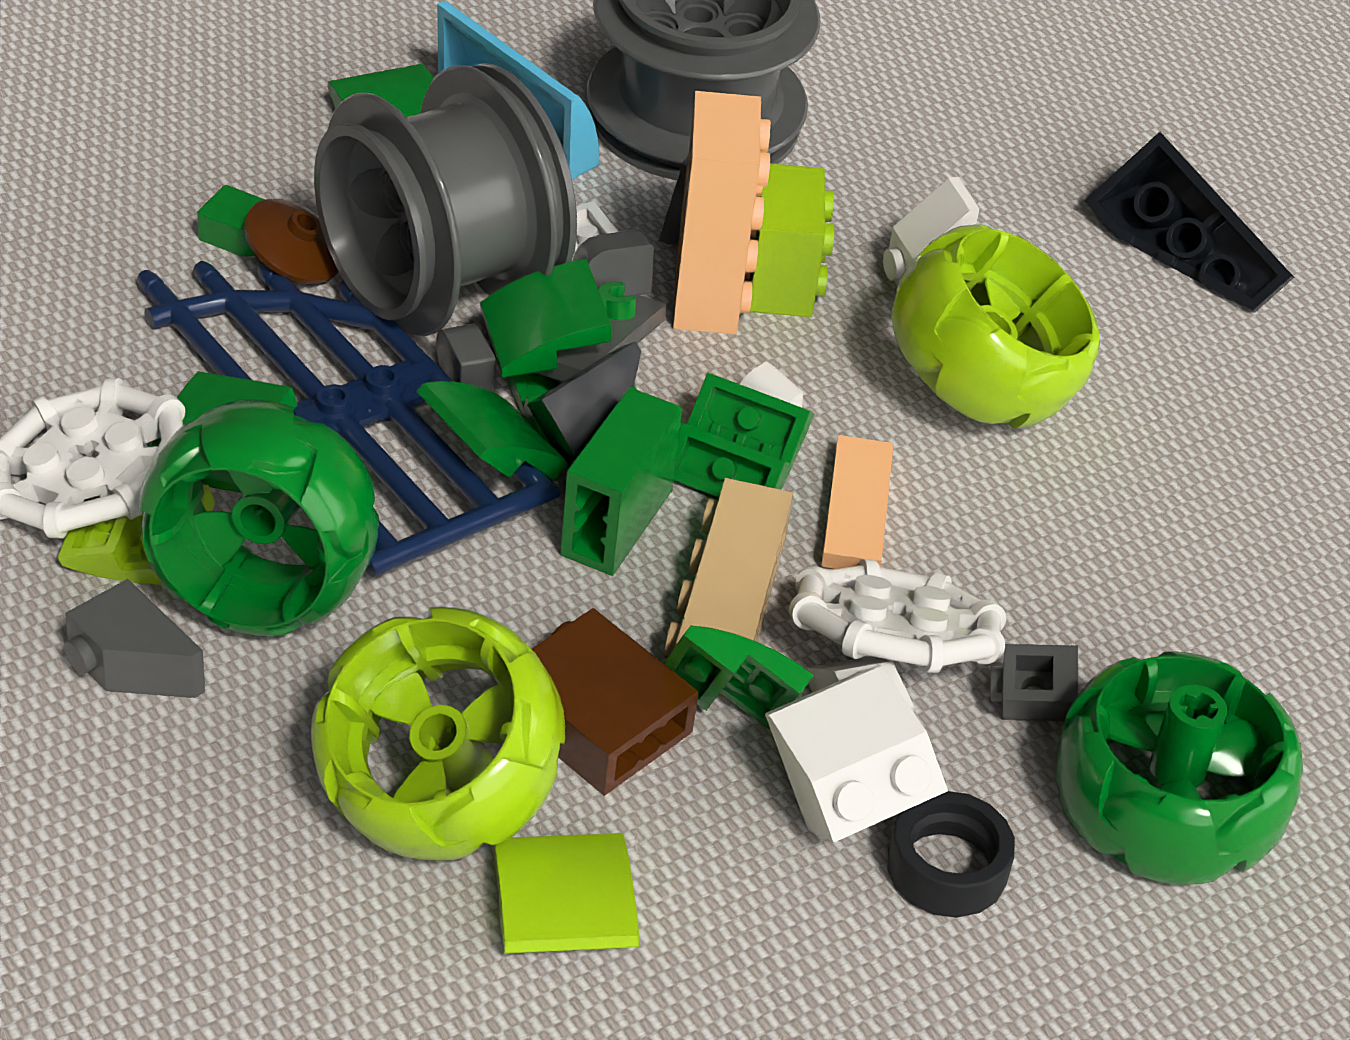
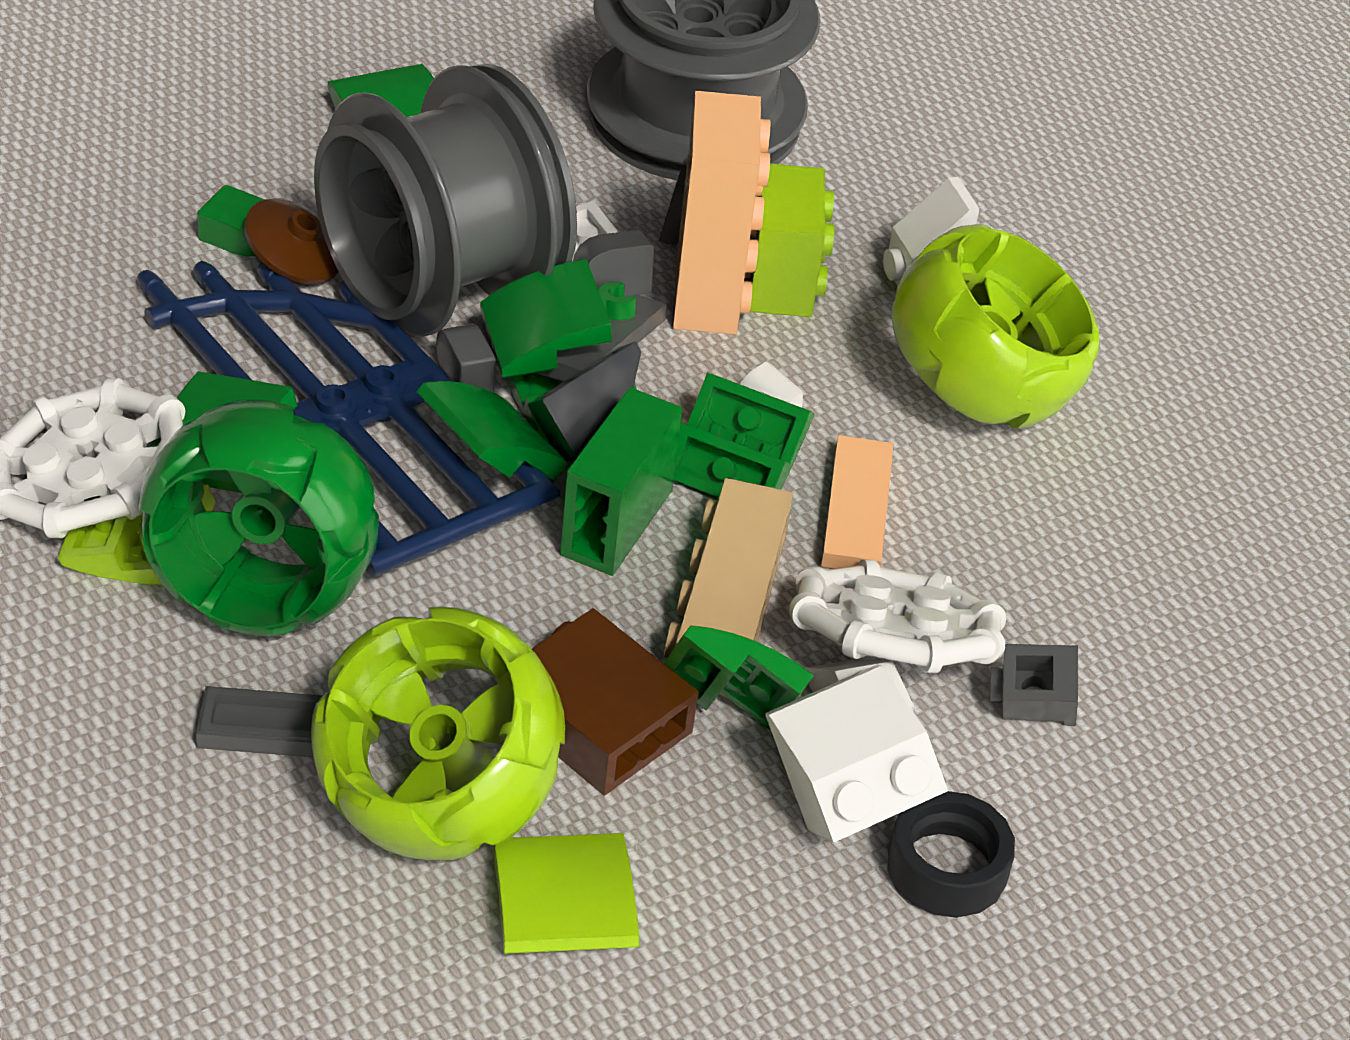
(133, 646): dark grey slope -> none
(256, 721): none -> dark grey tile
(469, 44): medium azure slope -> none
(1180, 220): black wedge -> none
(1194, 721): green wheel -> none

